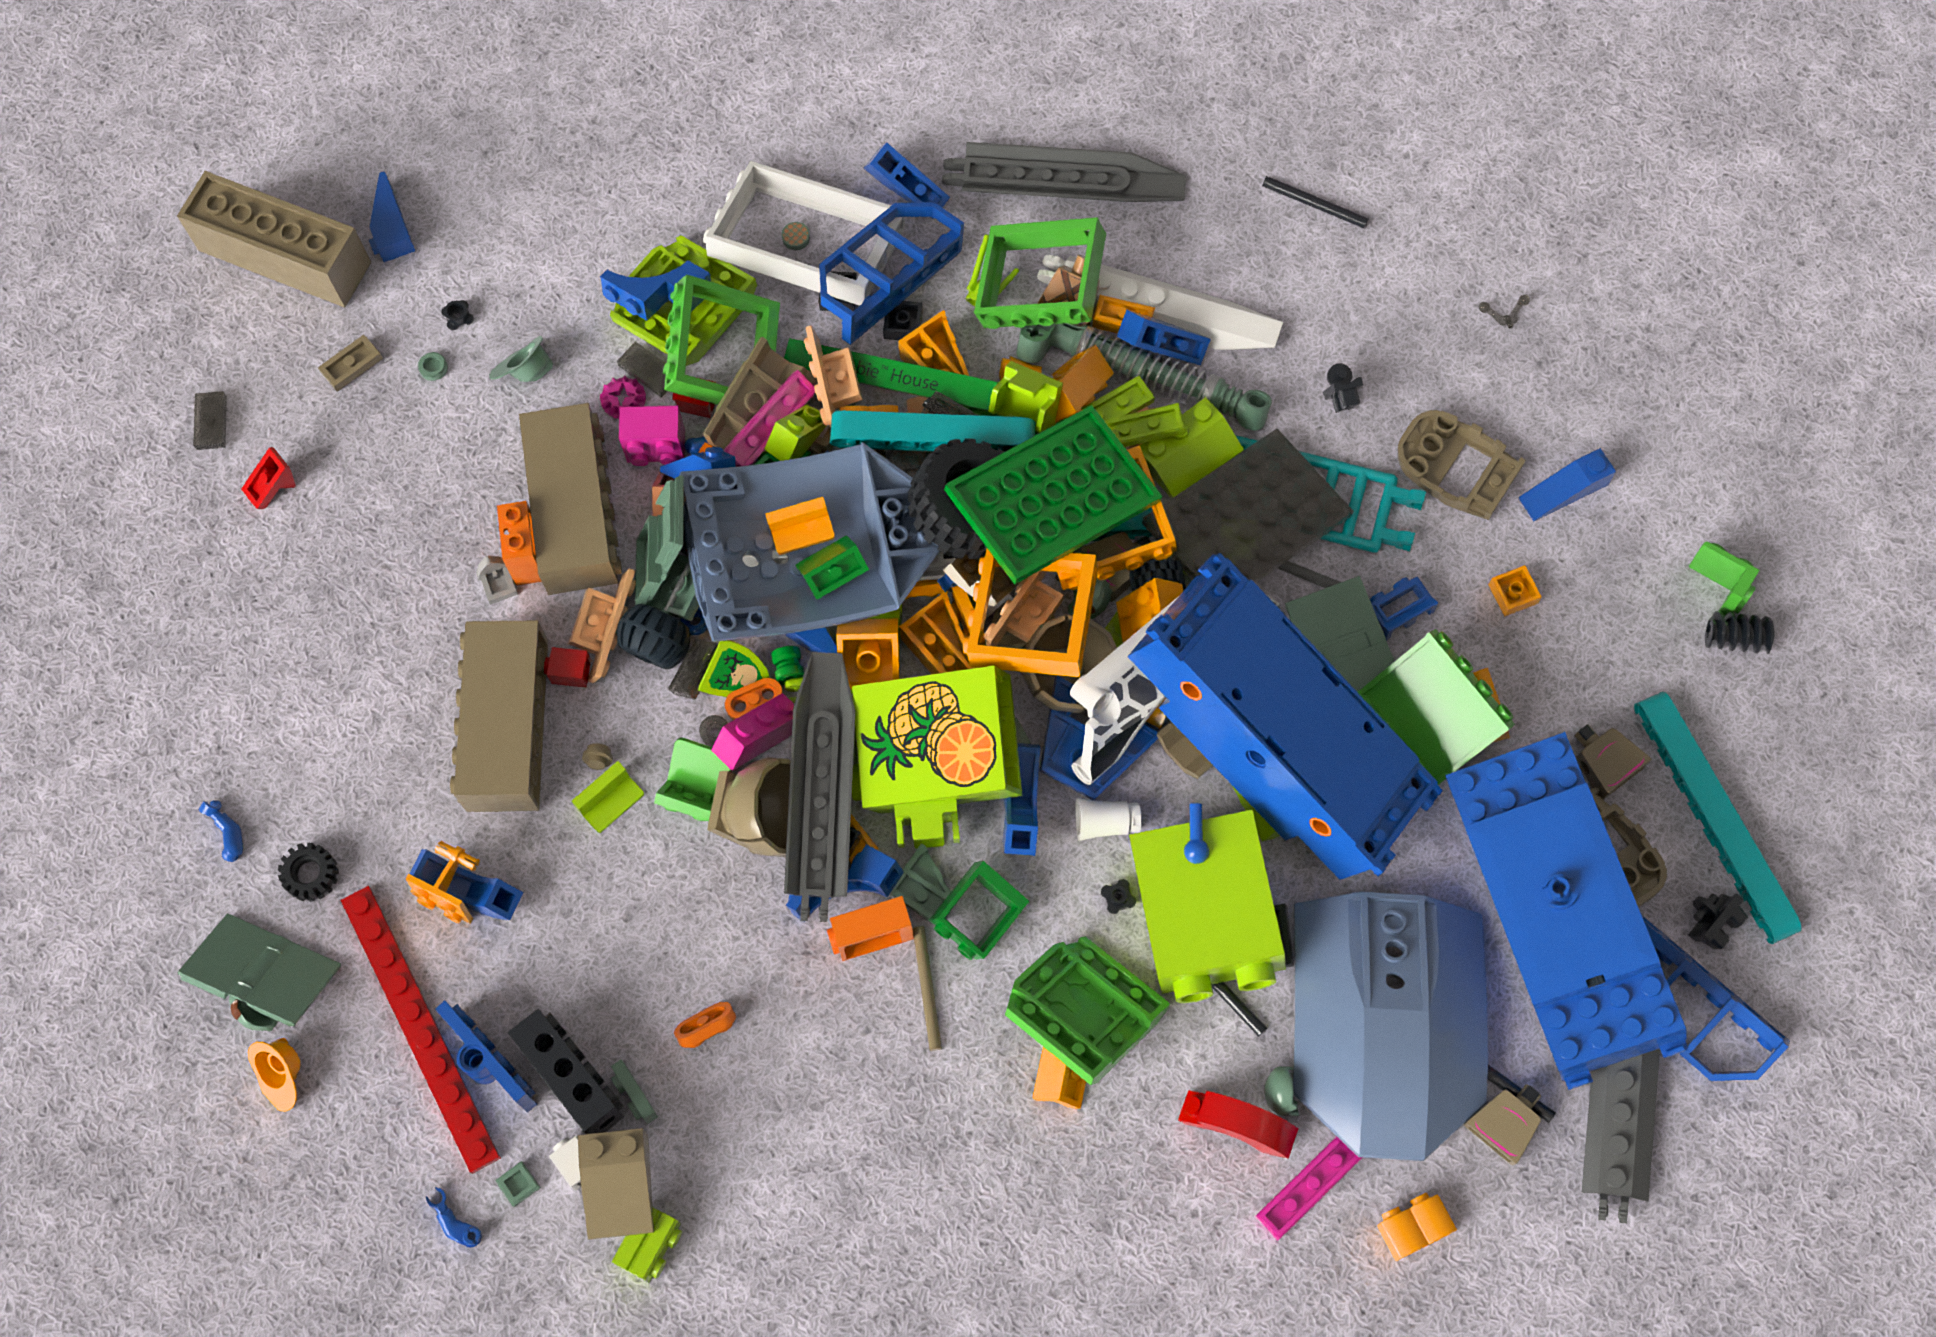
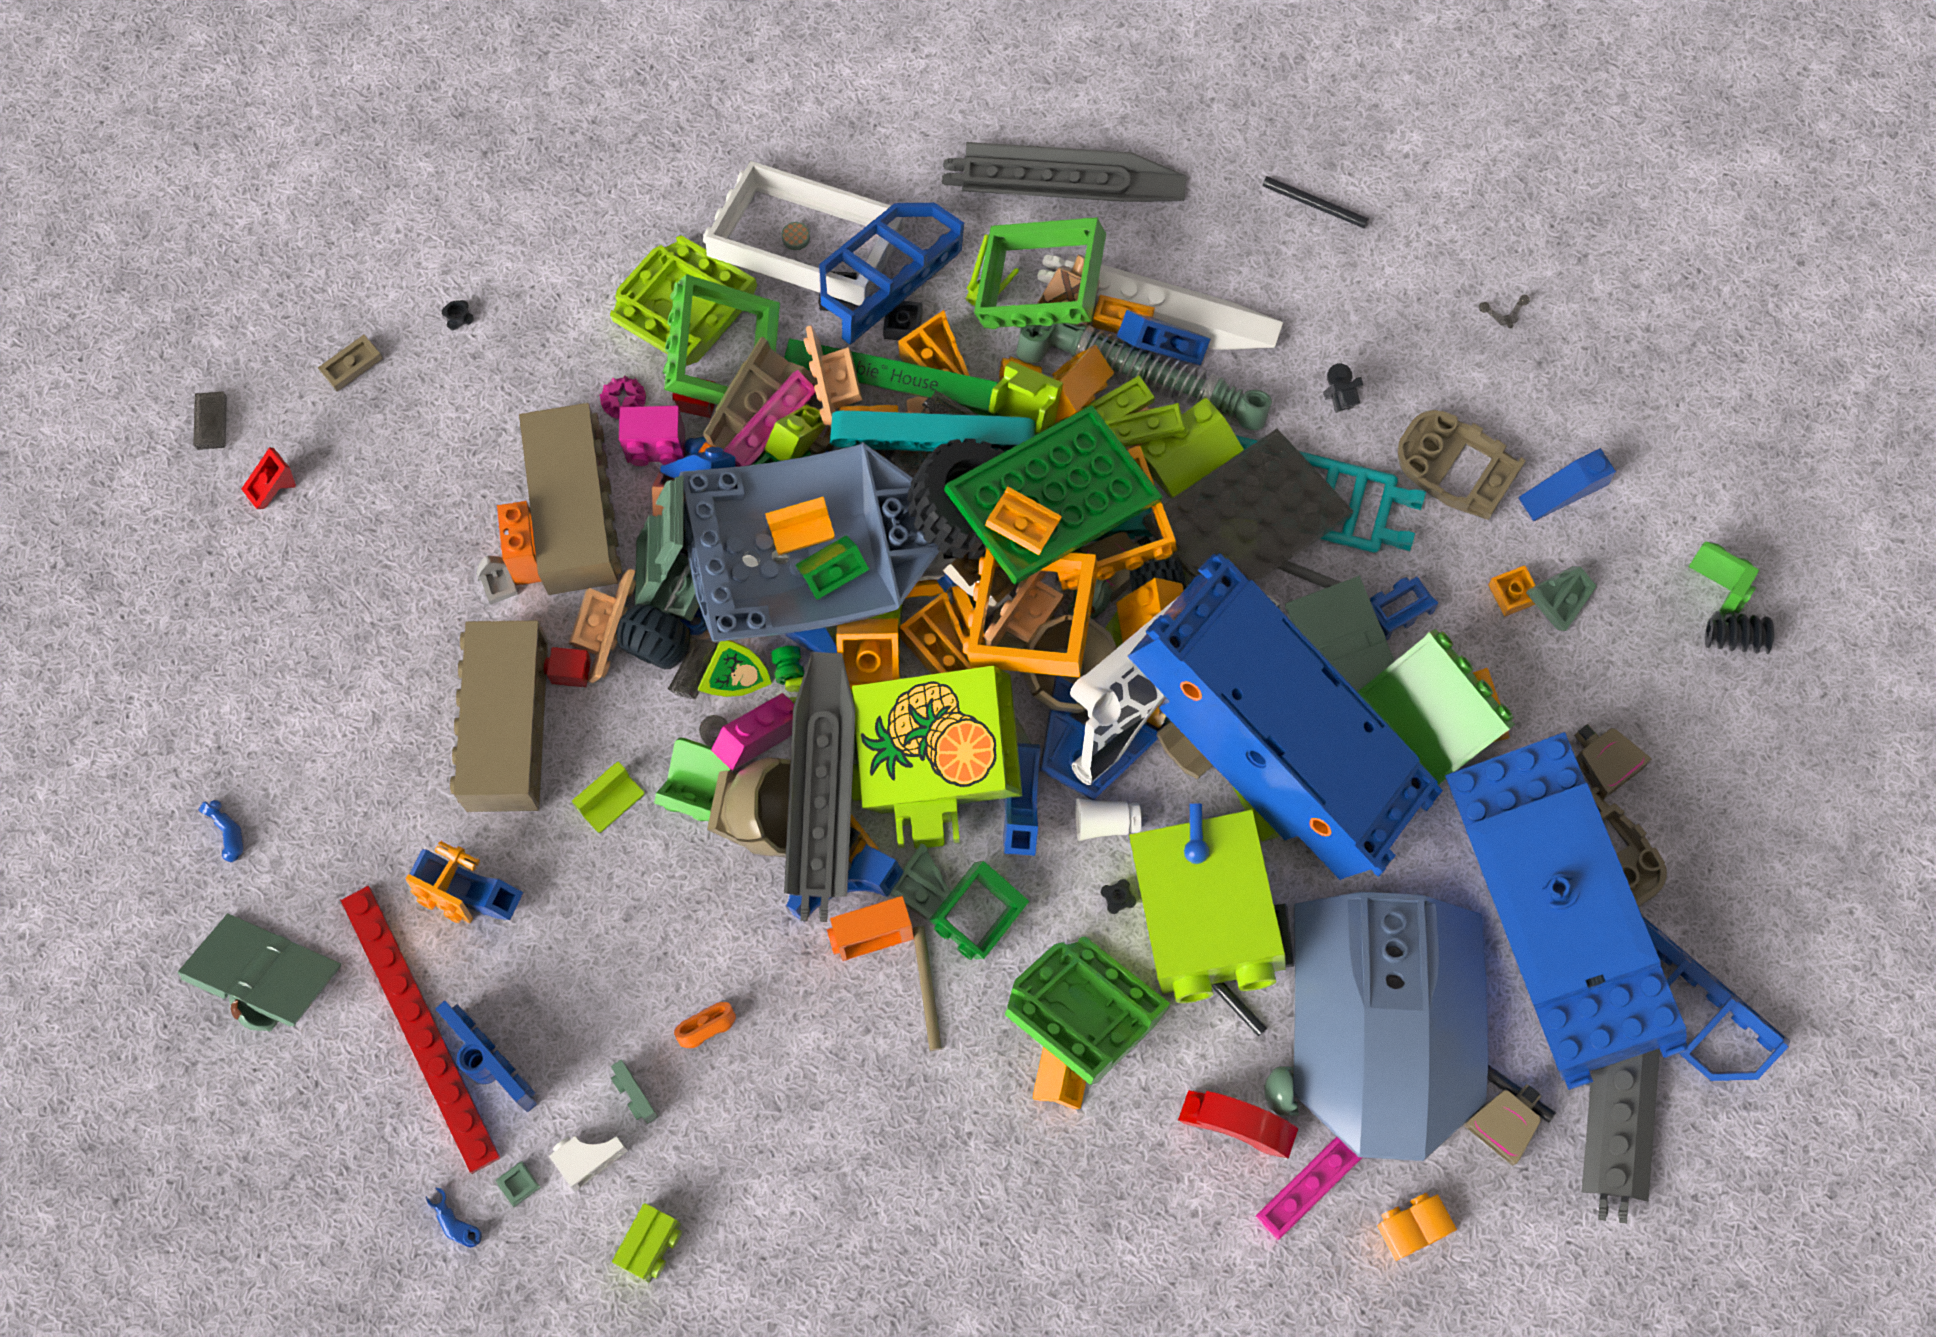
(274, 238): dark tan brick -> none
(276, 1070): light orange piece -> none
(303, 855): black tyre -> none
(387, 224): blue slope -> none
(432, 366): sand green tile -> none
(525, 364): sand green piece -> none
(534, 1038): black brick -> none
(597, 756): dark tan plate -> none
(616, 1183): dark tan slope -> none
(644, 367): clear smoke plate -> none
(648, 294): blue arch -> none
(751, 696): orange plate -> none
(903, 177): blue slope -> none
(1023, 520): none -> light orange plate
(1563, 596): none -> sand green wing
(1713, 914): black hips -> none
(1719, 817): teal beam -> none

